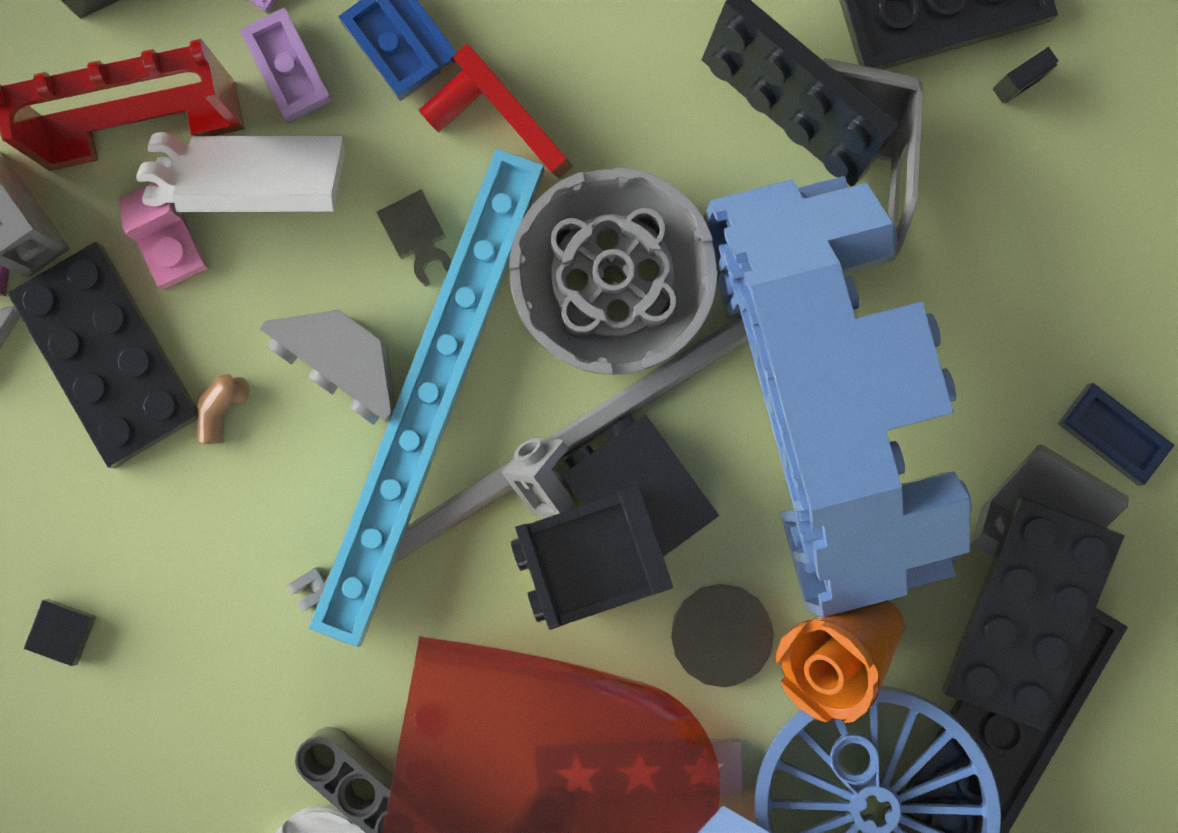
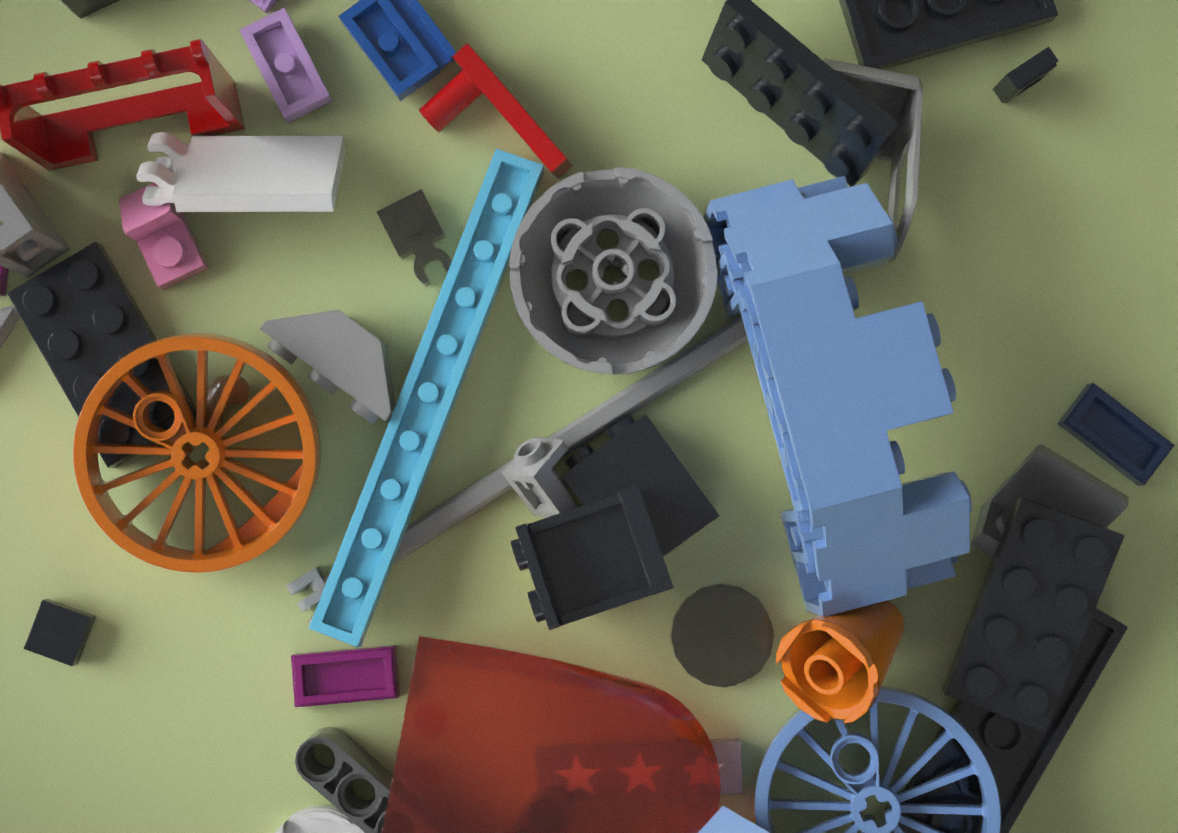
(269, 521): none -> orange piece
(345, 676): none -> magenta tile

